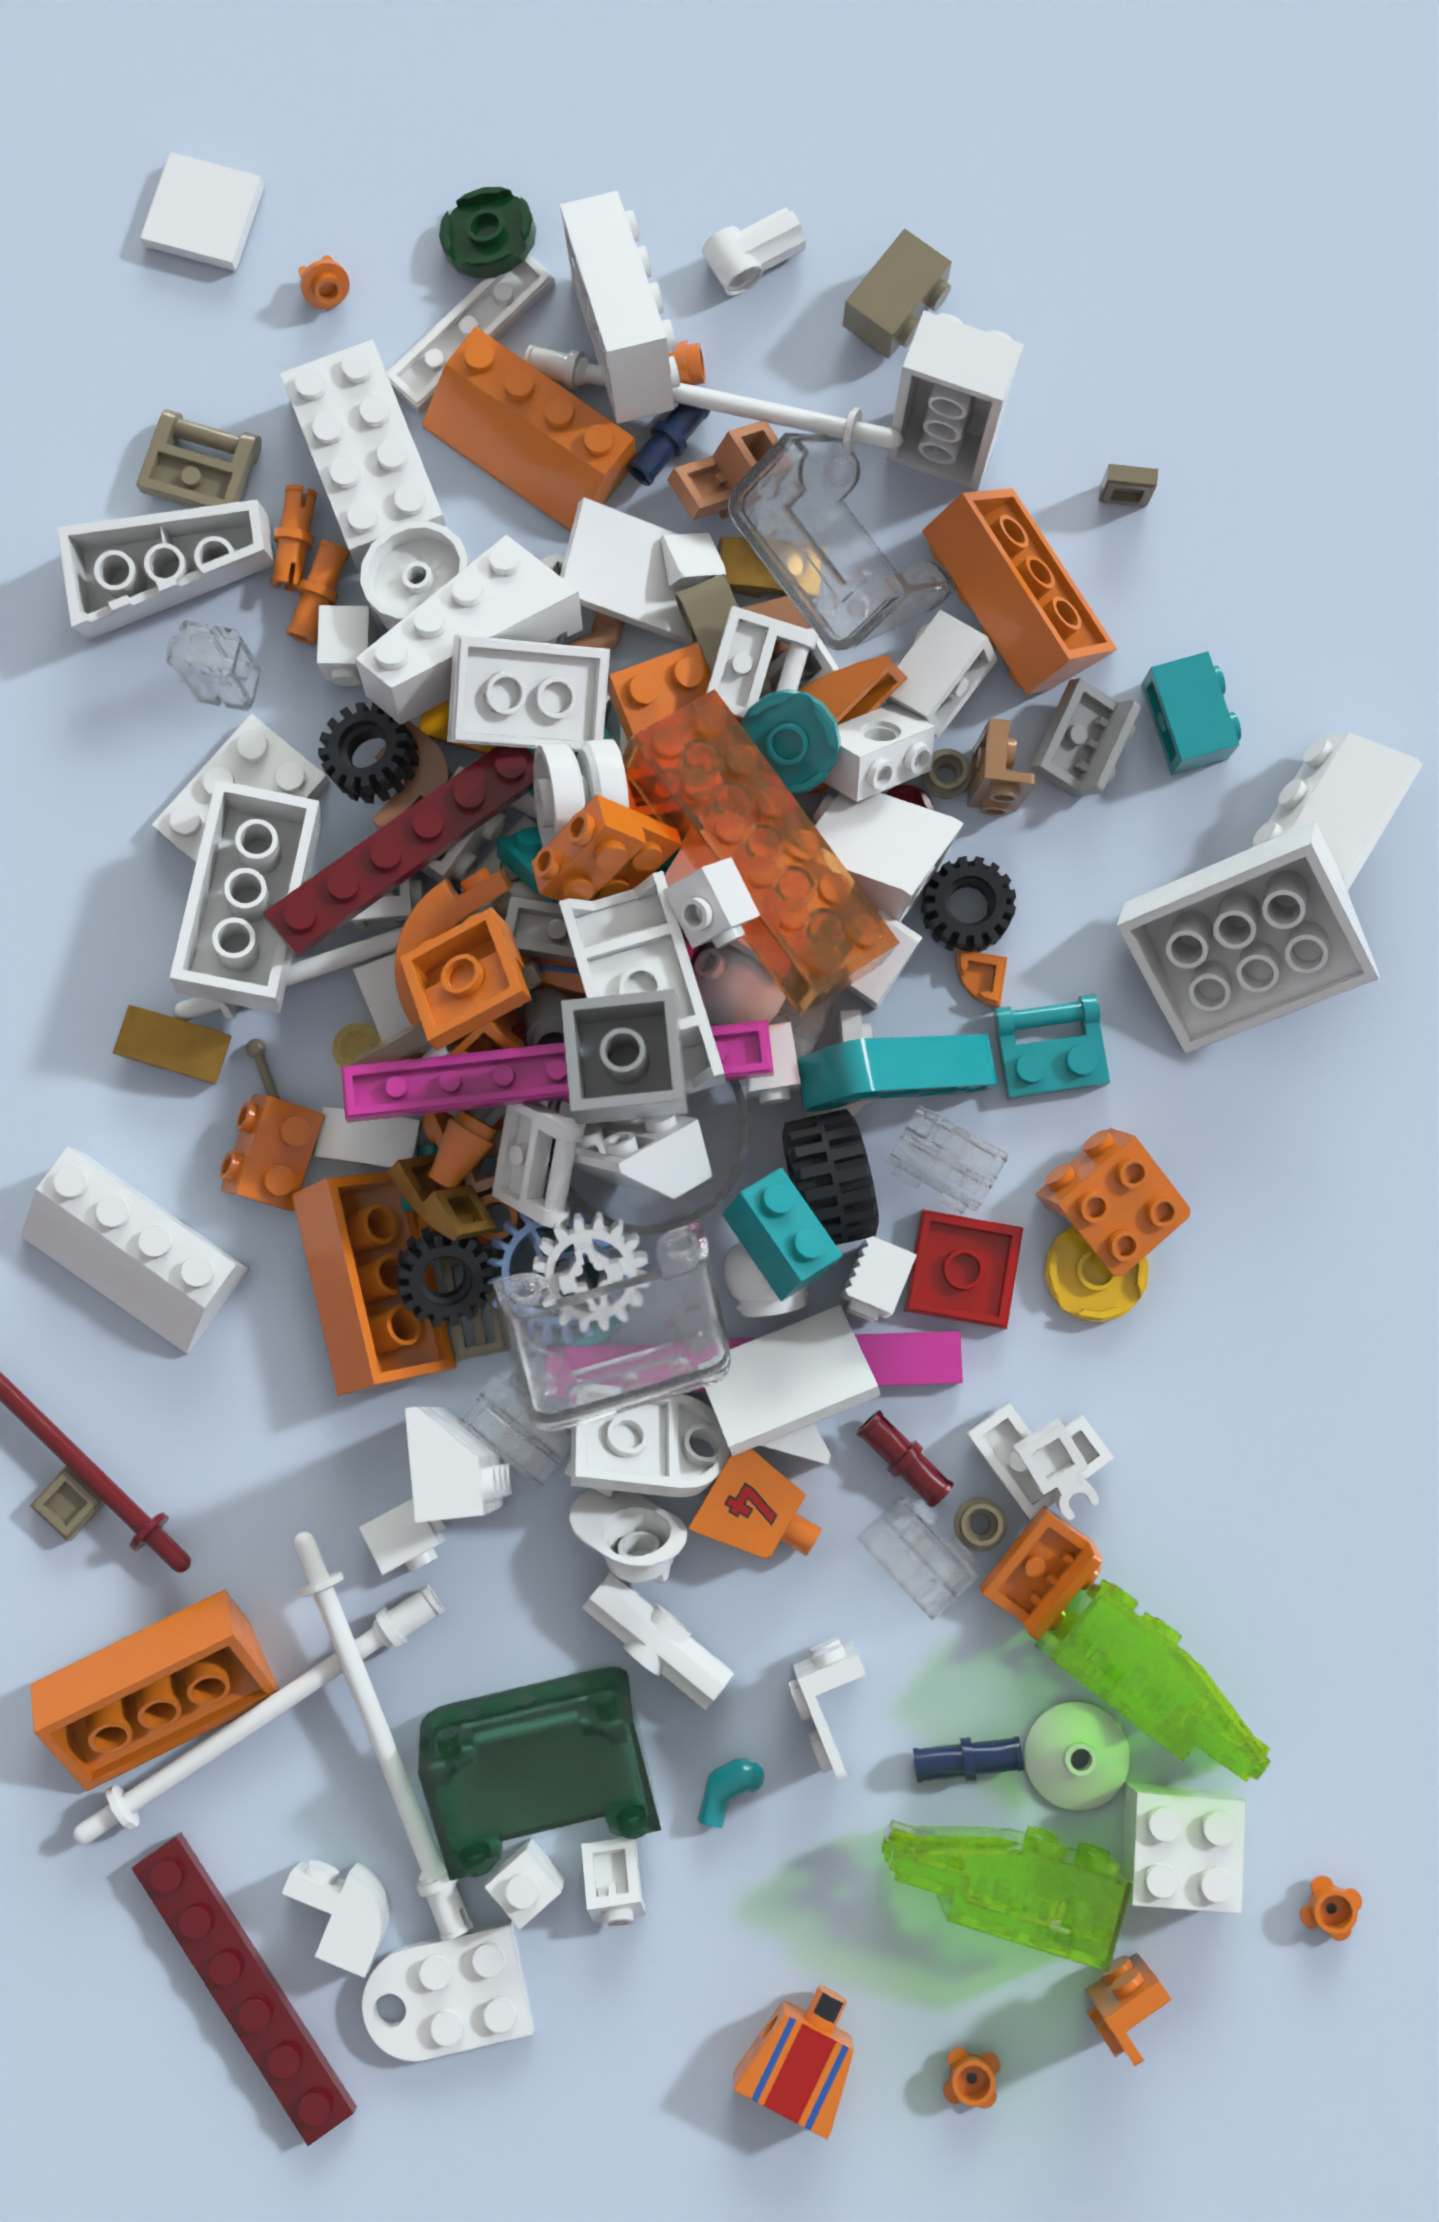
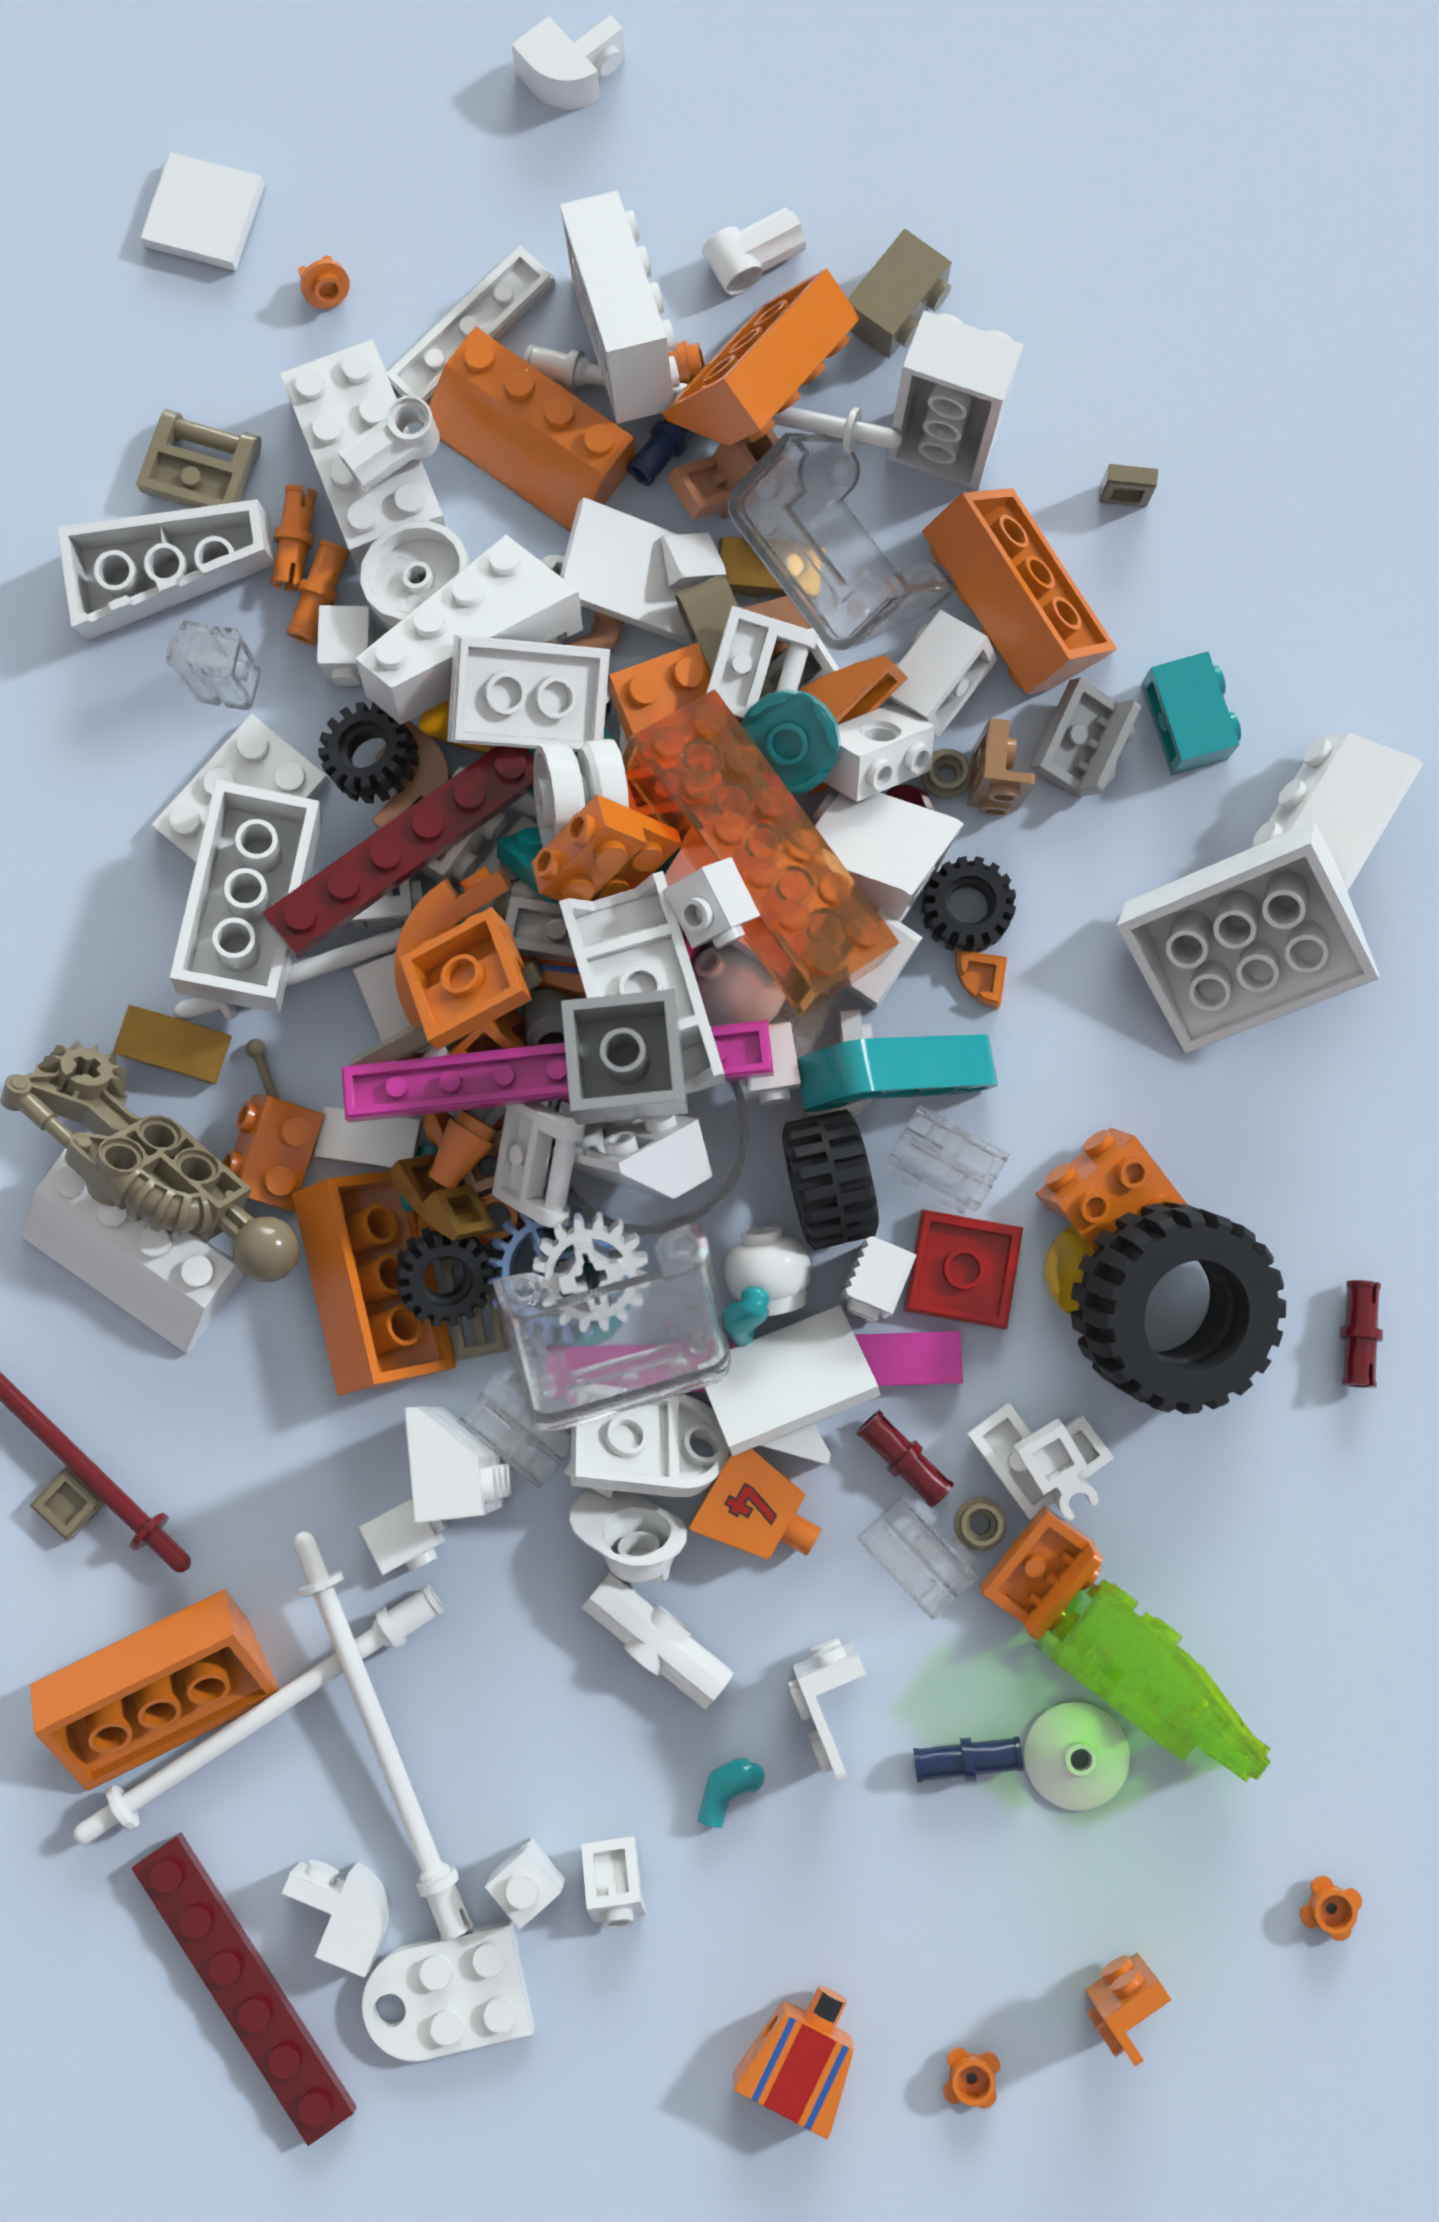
(146, 1161): none -> dark tan arm
(352, 1041): clear yellow plate -> none
(385, 445): none -> white piece
(487, 232): dark green tile -> none
(534, 1765): clear green windscreen -> none
(565, 71): none -> white brick
(744, 1316): none -> teal arm
(766, 363): none -> orange slope
(781, 1234): teal brick -> none
(1017, 1885): clear neon green piece -> none
(1055, 1063): teal plate -> none
(1184, 1847): white brick -> none
(1238, 1321): none -> black tyre
(1361, 1334): none -> dark red pin

